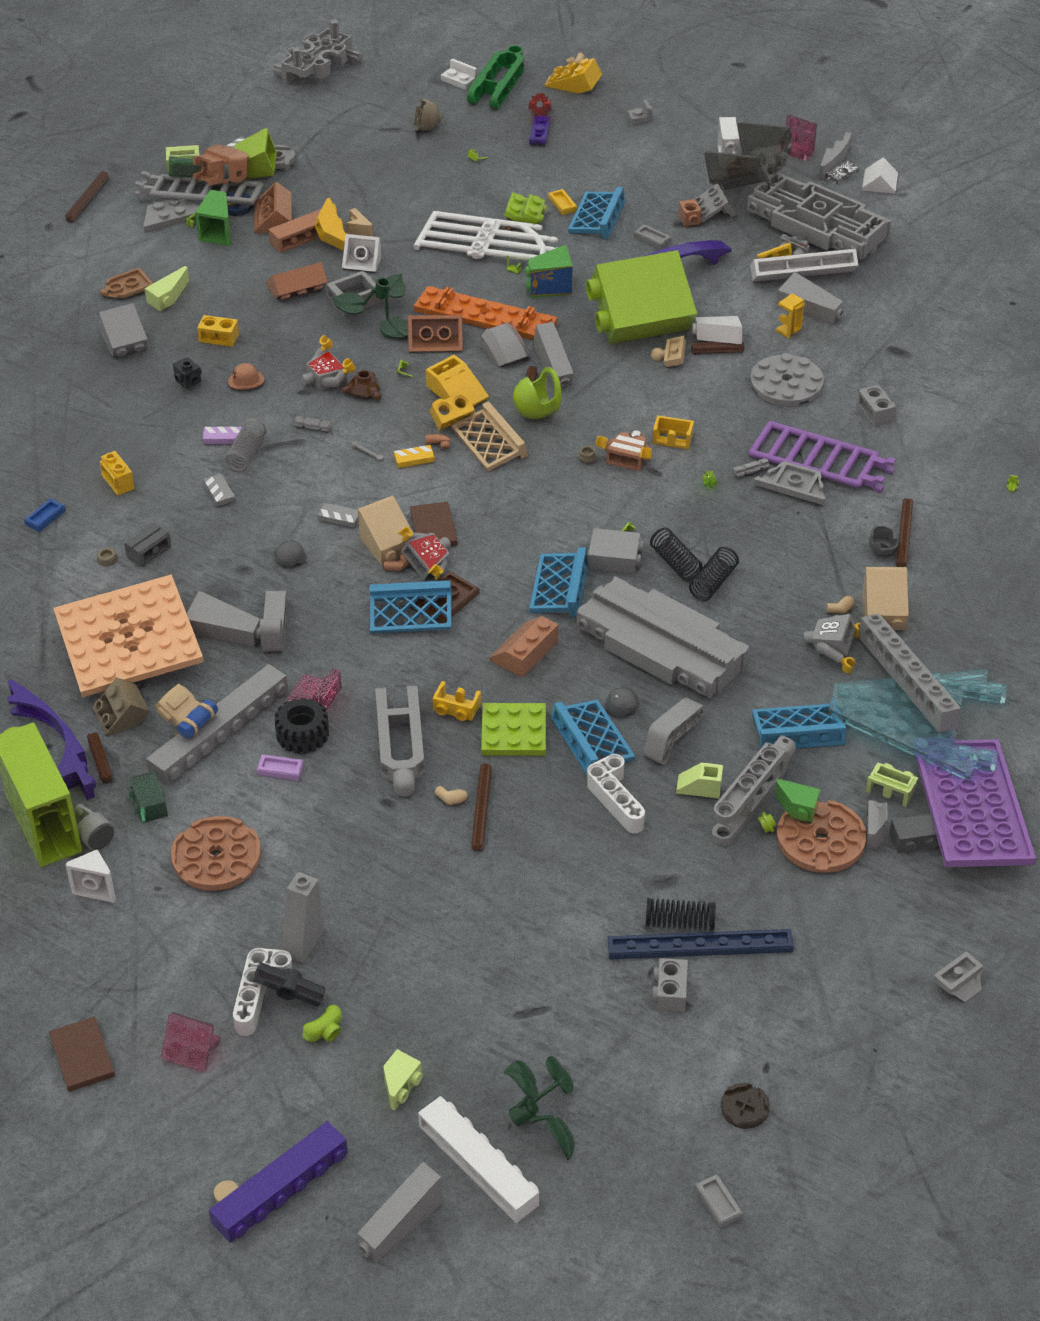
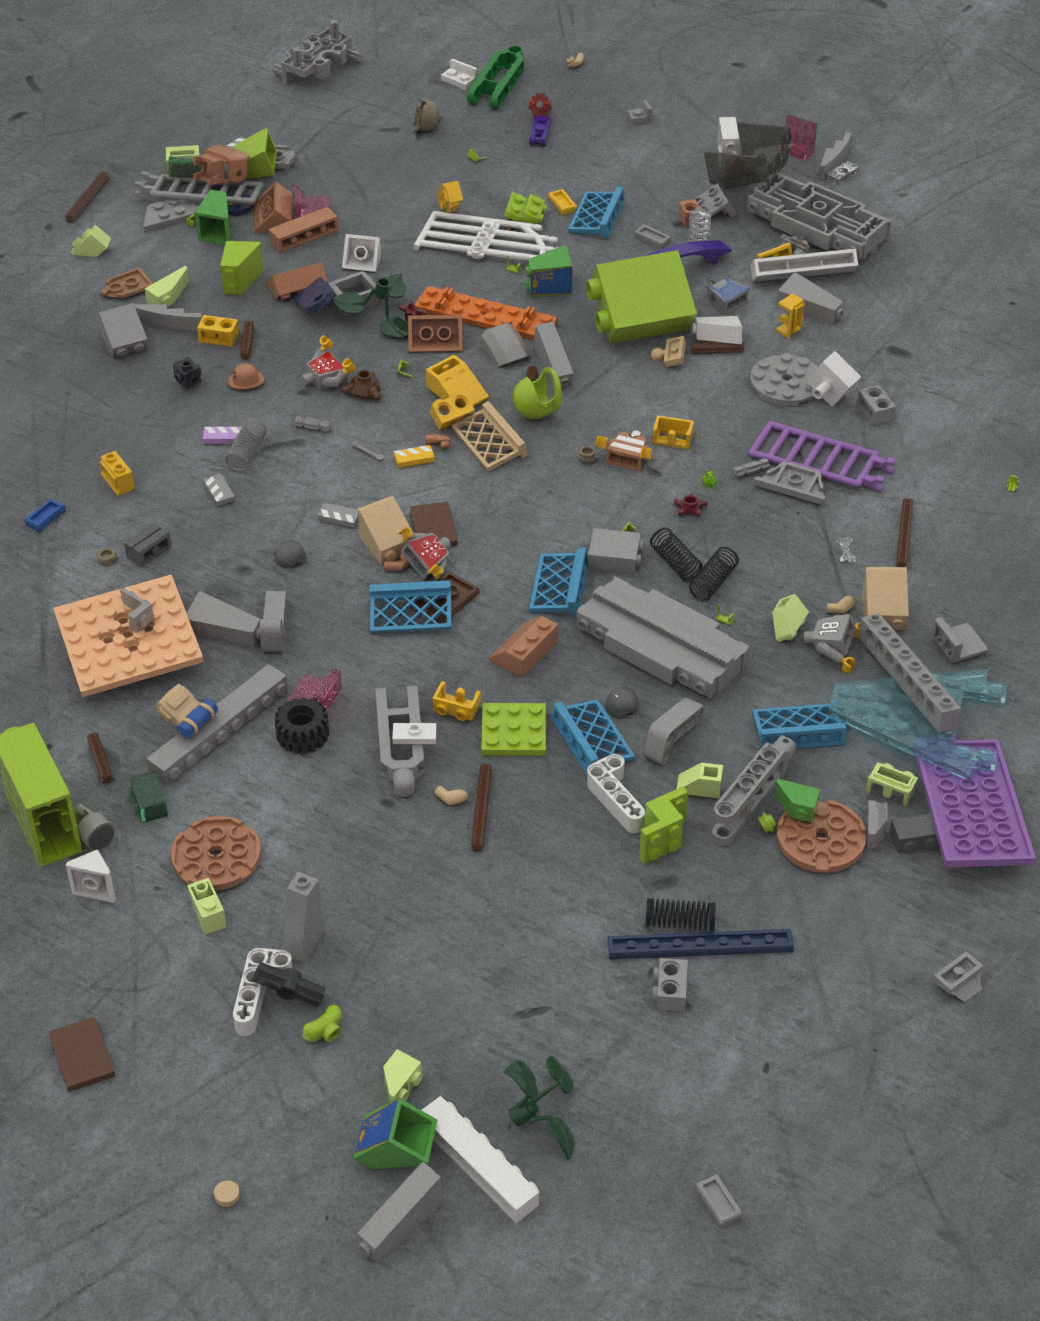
(73, 763): dark purple slope -> none
(91, 243): none -> yellowish green slope
(120, 707): dark tan slope -> none
(142, 610): none -> light grey bracket
(160, 316): none -> light grey slope
(188, 1041): clear pink bracket -> none
(207, 906): none -> yellowish green slope
(240, 265): none -> lime slope
(246, 339): none -> reddish brown axle
(278, 1182): dark purple brick -> none
(280, 767): lavender tile -> none
(307, 205): none -> clear pink bracket
(315, 296): none -> dark blue tile
(330, 226): yellow slope -> none
(359, 224): tan slope -> none
(395, 1136): none -> bright green slope
(411, 310): none -> dark red animal
(414, 733): none -> white plate
(450, 196): none -> yellow window
(575, 76): yellow slope -> none
(663, 825): none -> lime bracket
(690, 504): none -> dark red animal
(699, 225): none -> clear piece
(723, 618): none -> lime piece
(727, 295): none -> light grey torso
(745, 1106): dark brown tile -> none
(788, 617): none -> yellowish green slope
(833, 379): none -> white brick
(846, 557): none -> clear piece
(880, 177): white slope -> none
(882, 540): dark grey hair -> none
(957, 642): none -> light grey bracket

